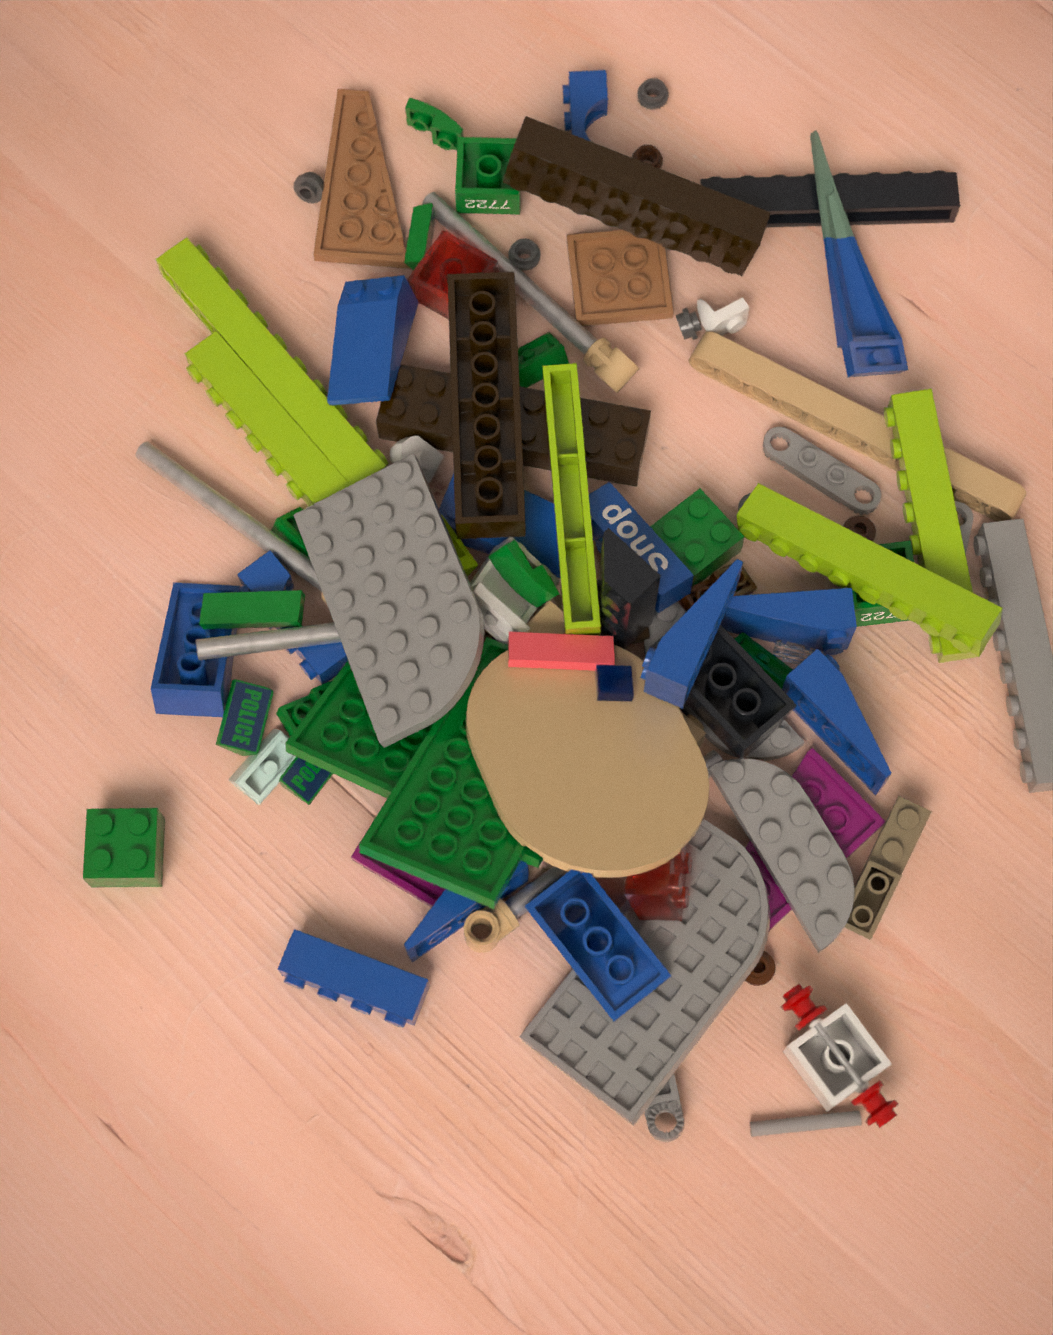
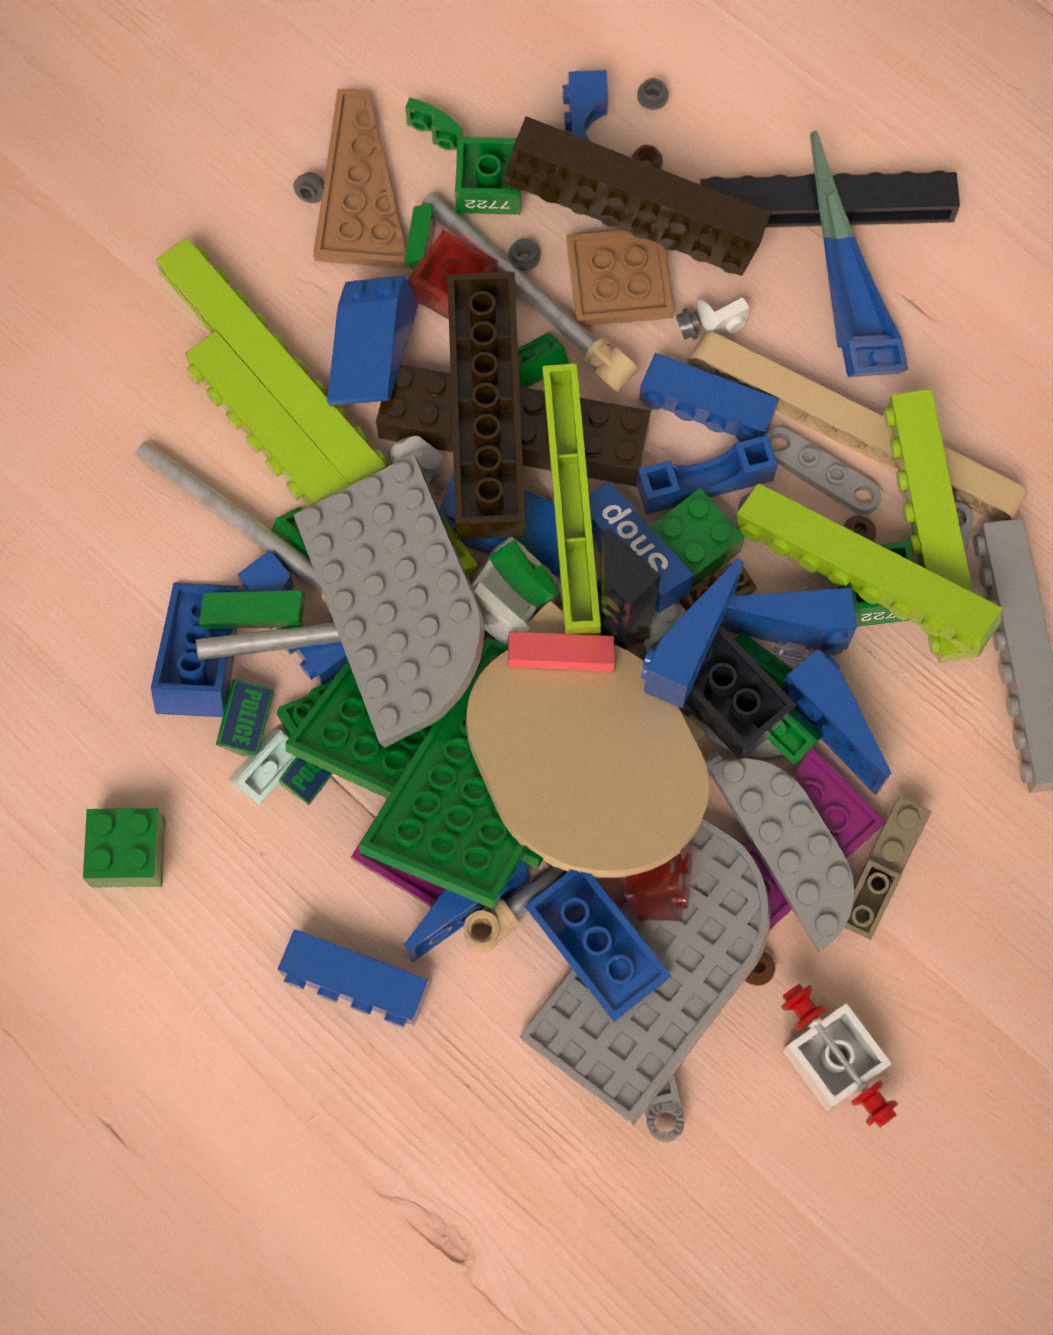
(614, 683): clear blue tile -> none
(707, 399): none -> blue brick
(740, 467): none -> blue arch
(795, 736): none -> green slope
(805, 1123): light grey bar -> none

